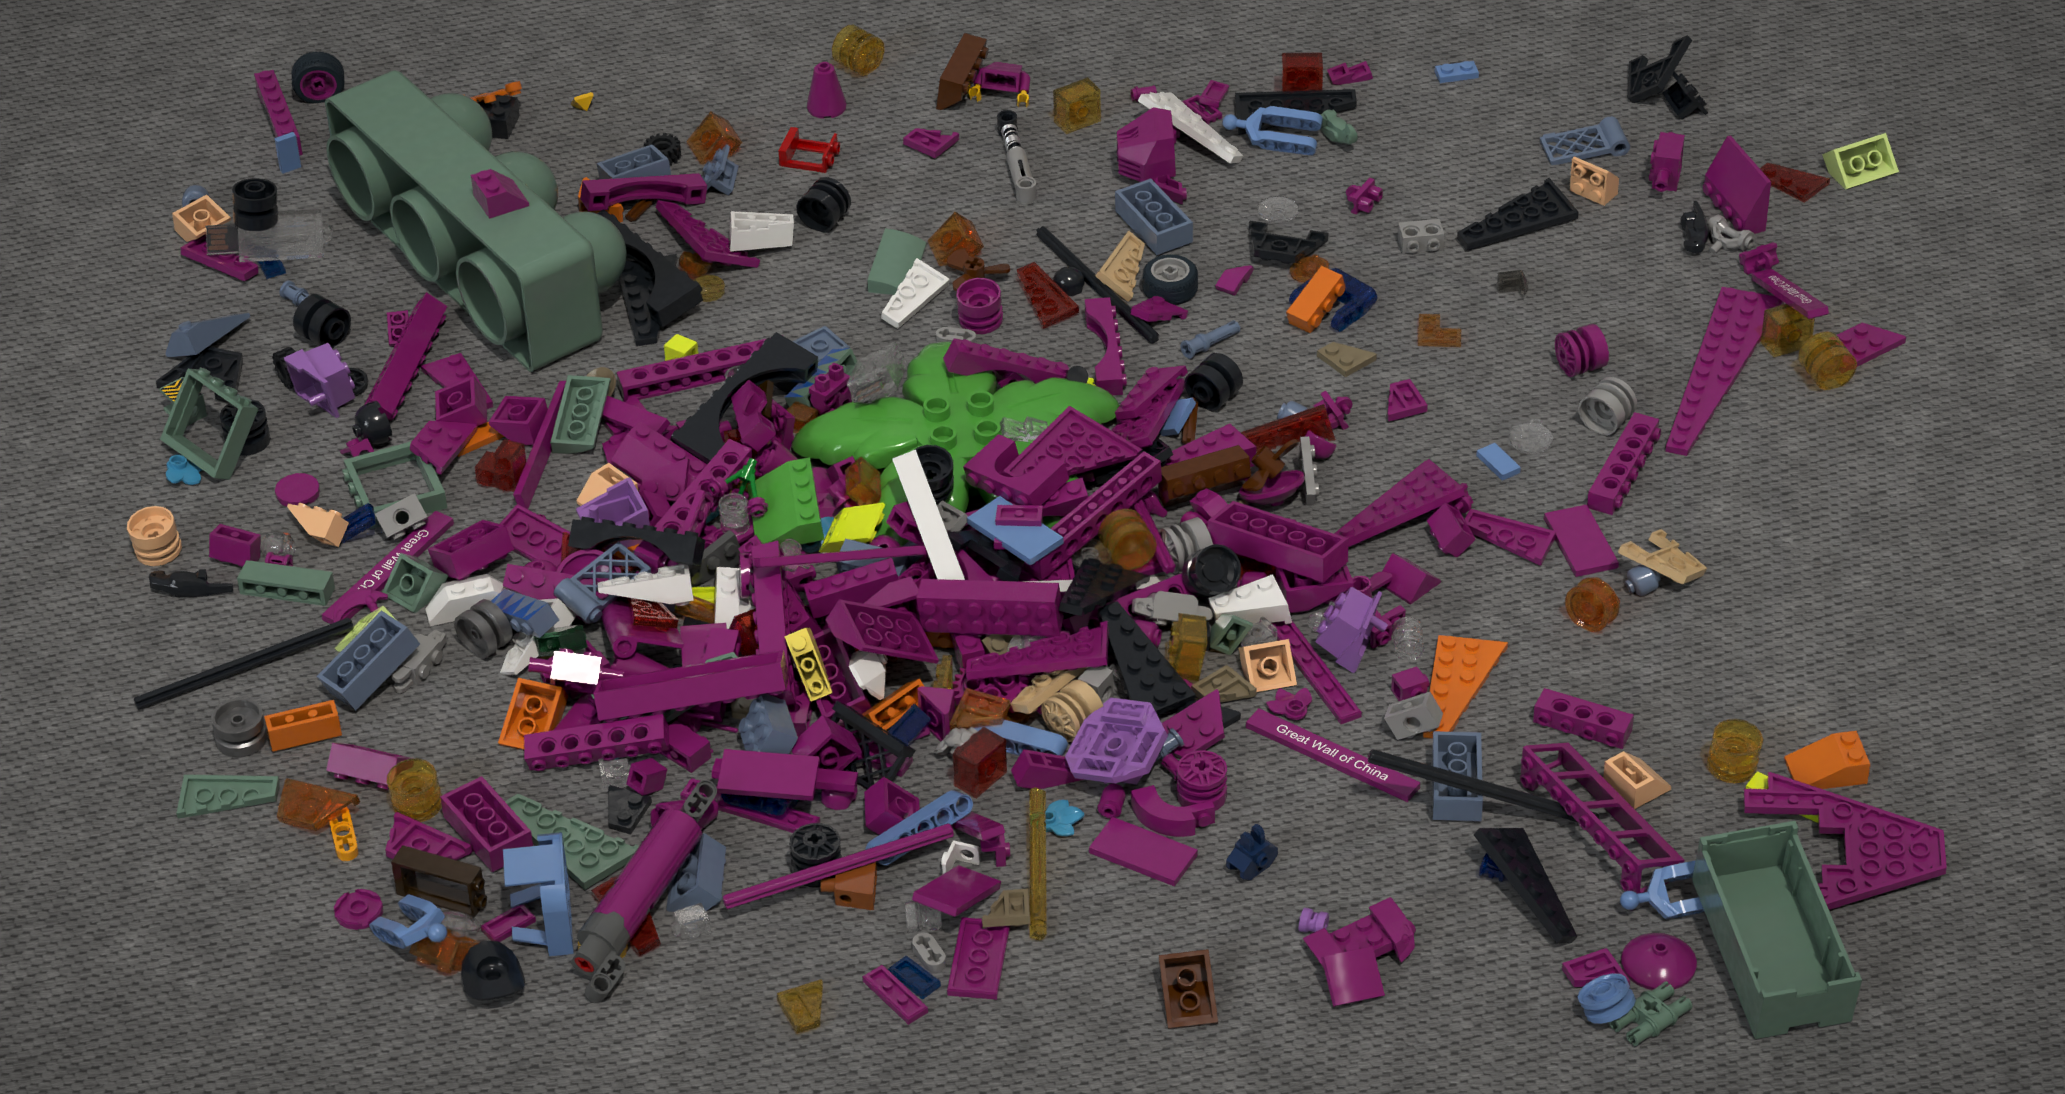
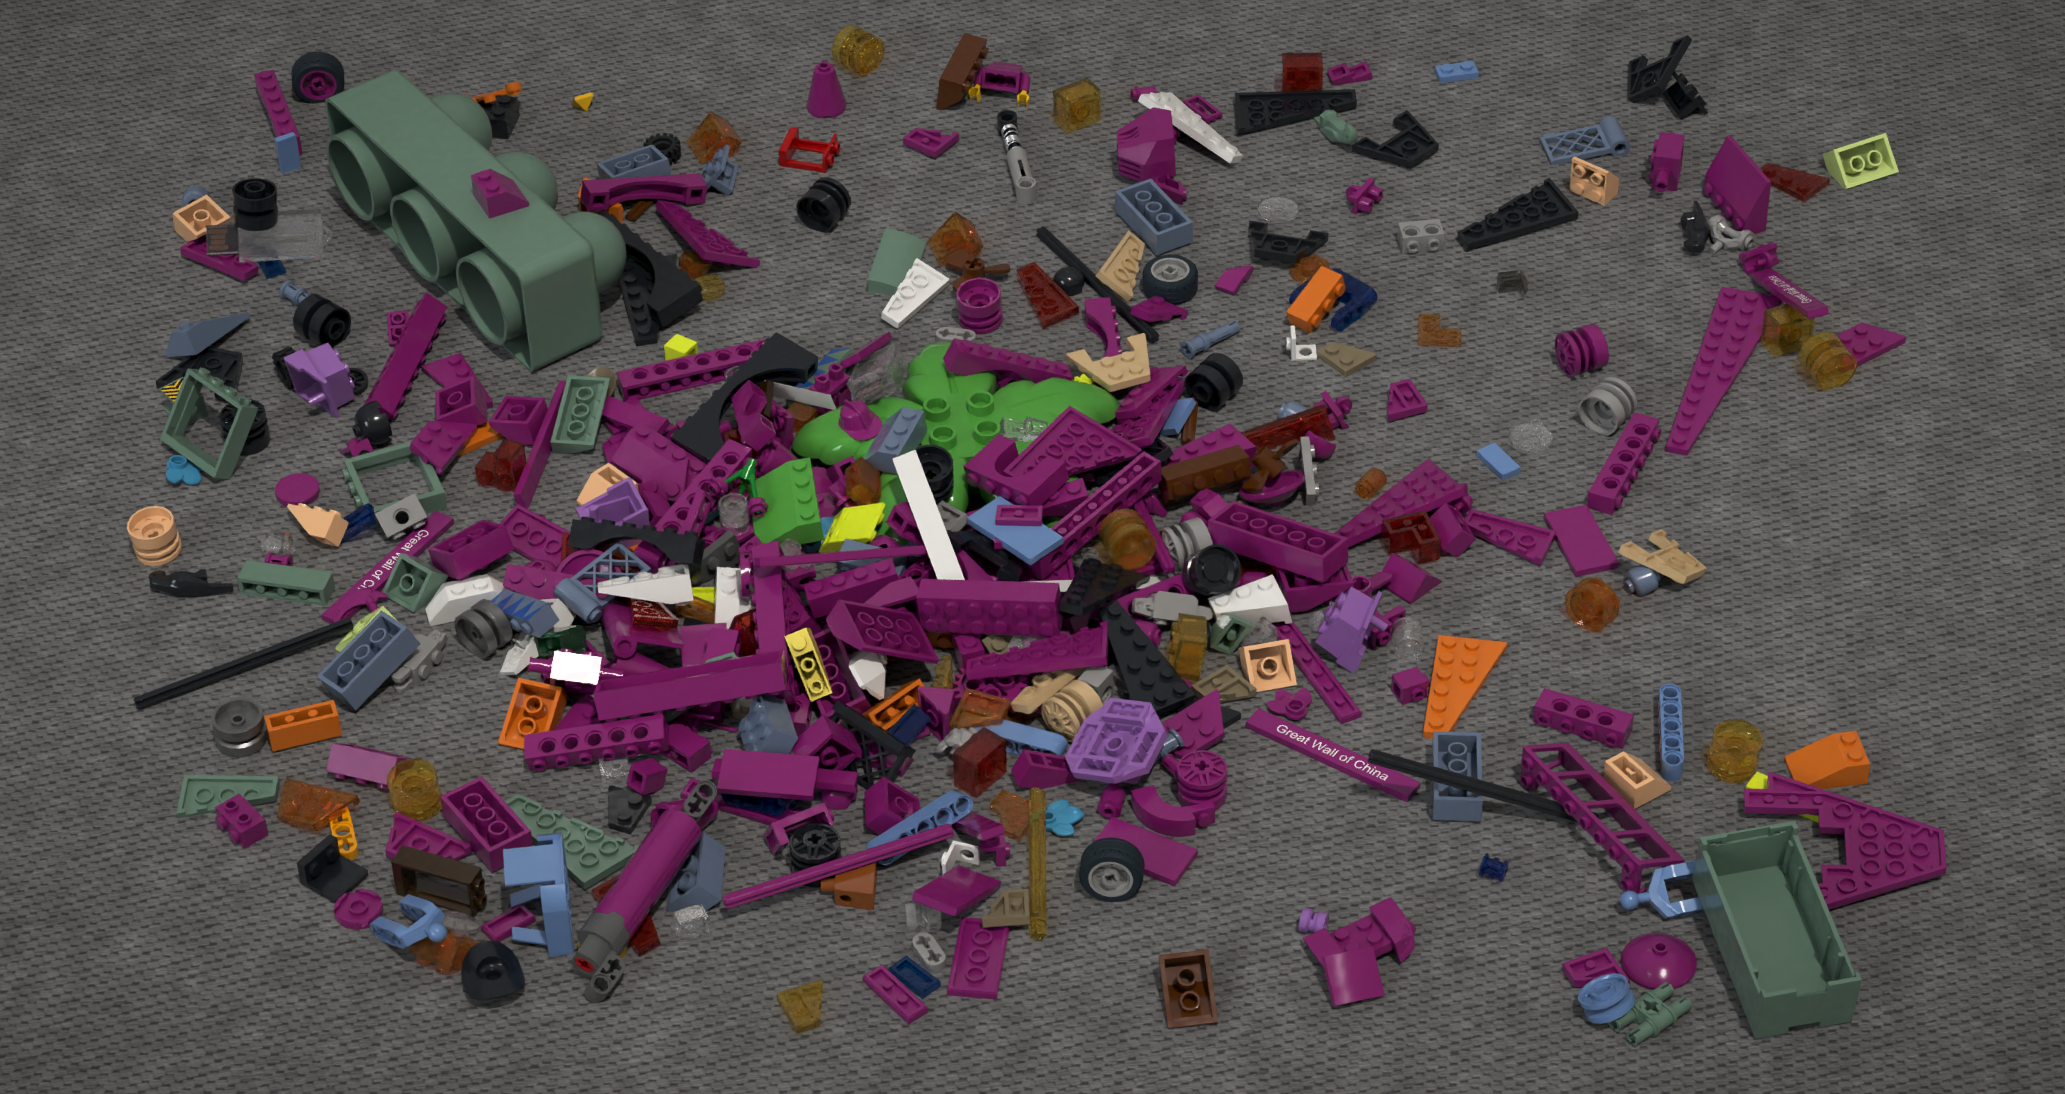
(234, 545): magenta brick -> none
(241, 821): none -> magenta brick
(328, 871): none -> black bracket
(760, 230): white wedge -> none
(776, 832): none -> magenta panel
(803, 396): none -> white sticker
(821, 342): sand blue tile -> none
(859, 420): none -> magenta piece
(866, 350): none -> magenta tile
(896, 437): none -> sand blue slope
(1013, 814): none -> clear orange tile
(1077, 373): black tile -> none
(1111, 869): none -> black wheel
(1119, 370): none -> tan wing
(1214, 93): magenta tile -> none
(1252, 852): dark blue hinge -> none
(1279, 117): medium blue piece -> none
(1295, 349): none -> white bracket
(1371, 483): none -> clear orange brick
(1403, 149): none -> black wing
(1412, 533): none -> clear red brick
(1413, 716): light grey brick -> none
(1521, 866): black wing -> none
(1670, 732): none -> medium blue beam

